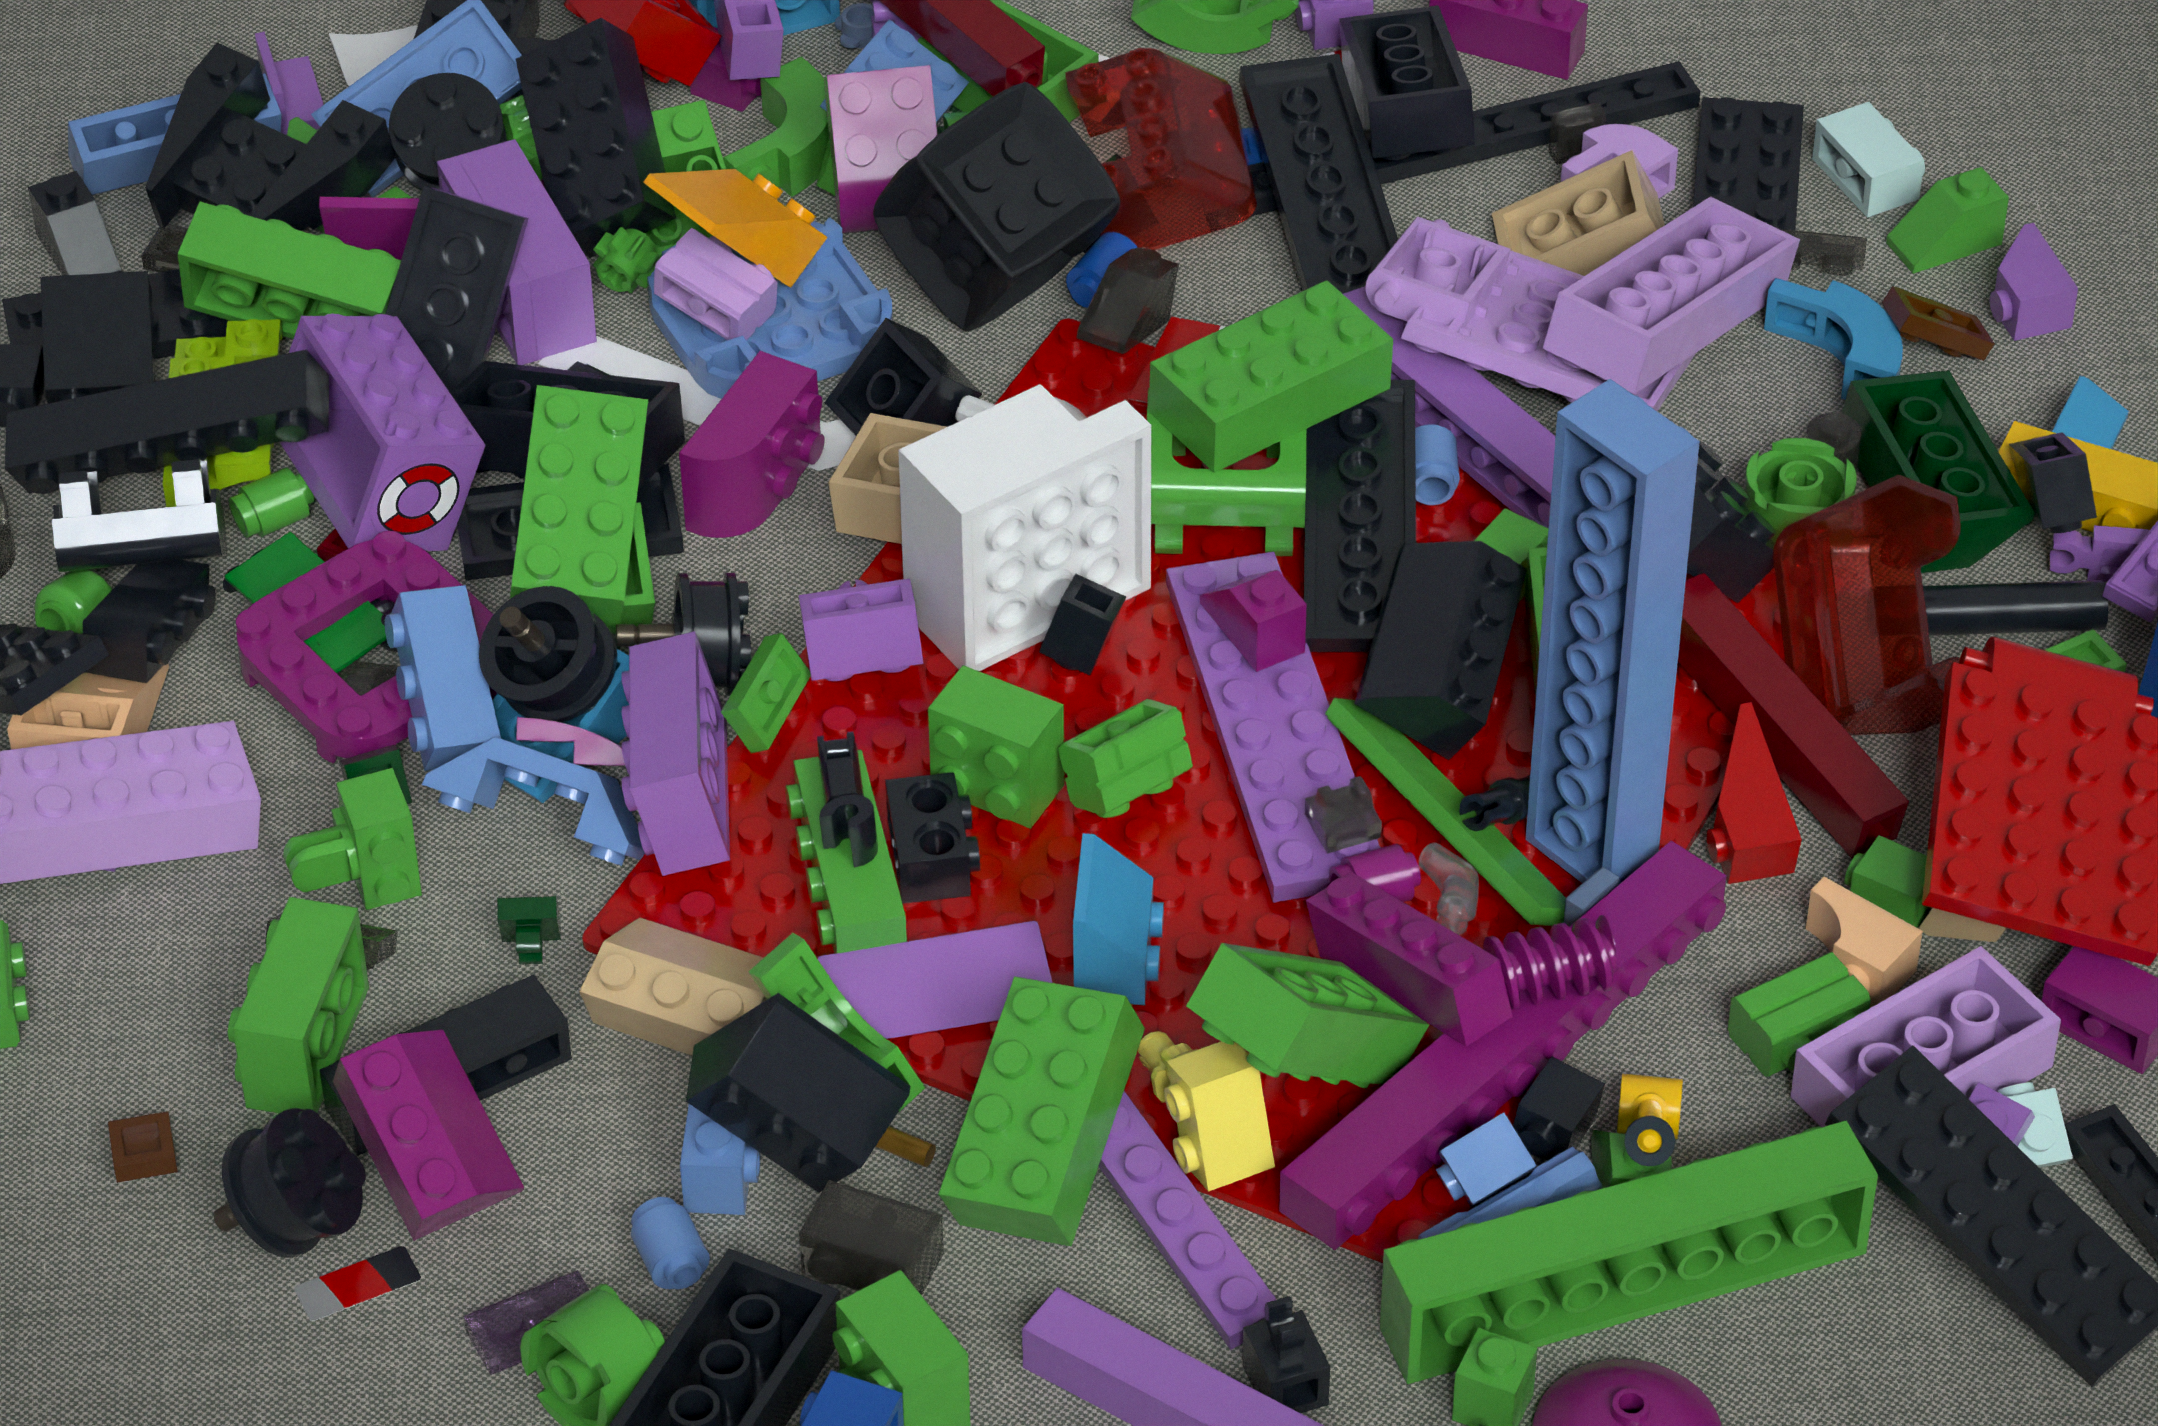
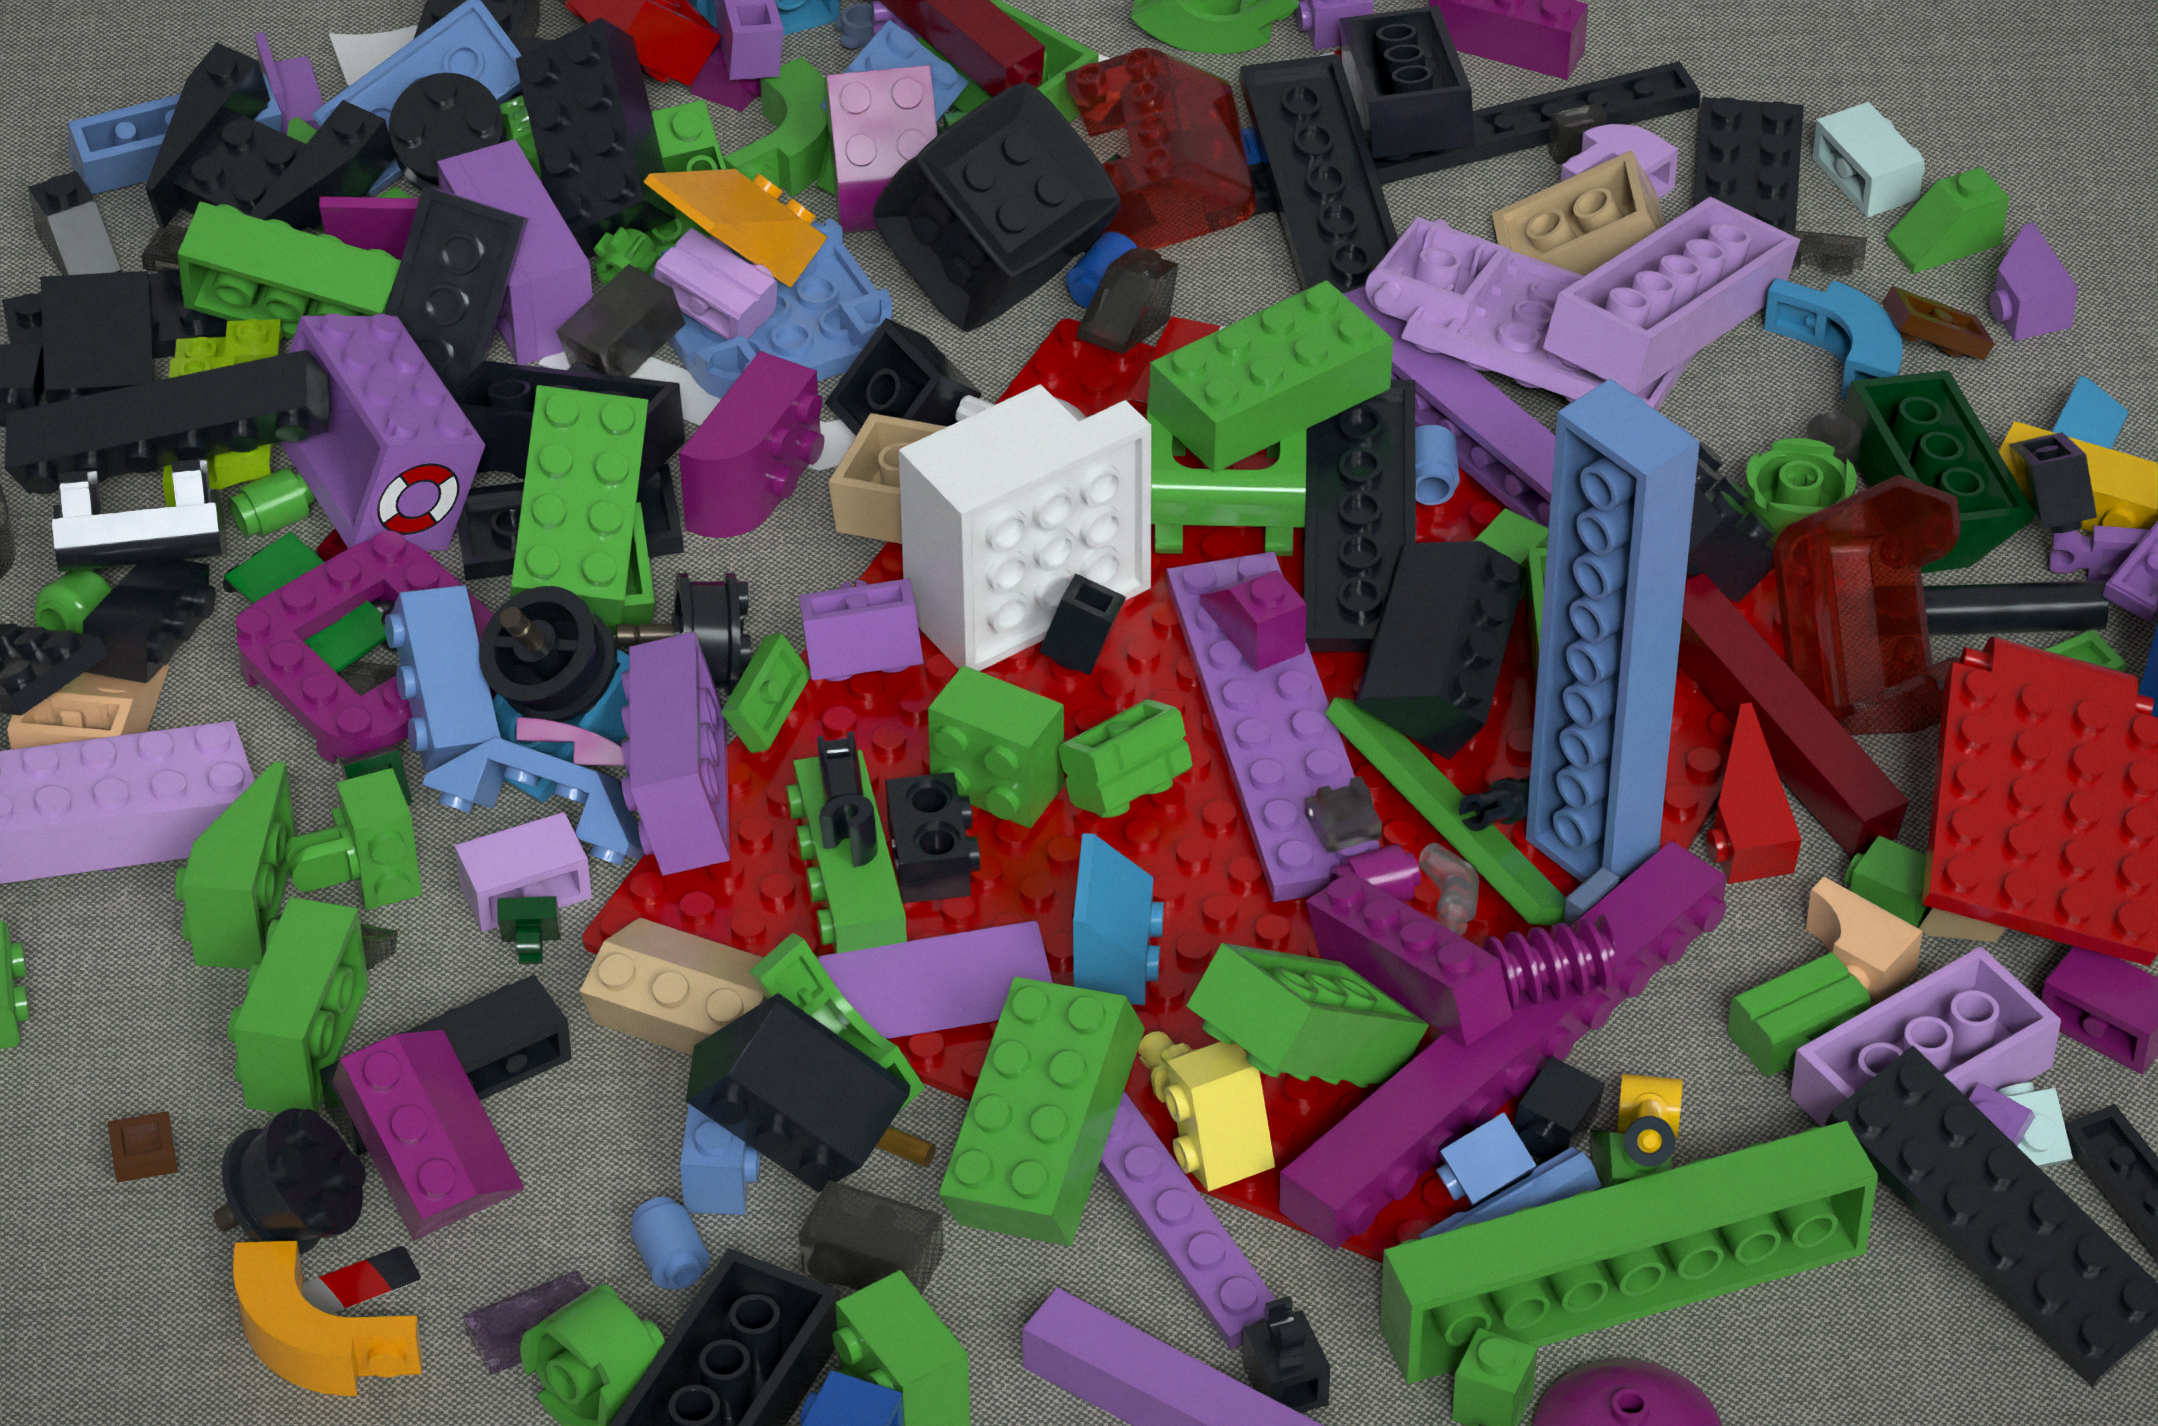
(238, 874): none -> bright green slope
(305, 1343): none -> light orange arch
(523, 862): none -> lavender brick
(622, 324): none -> clear smoke brick

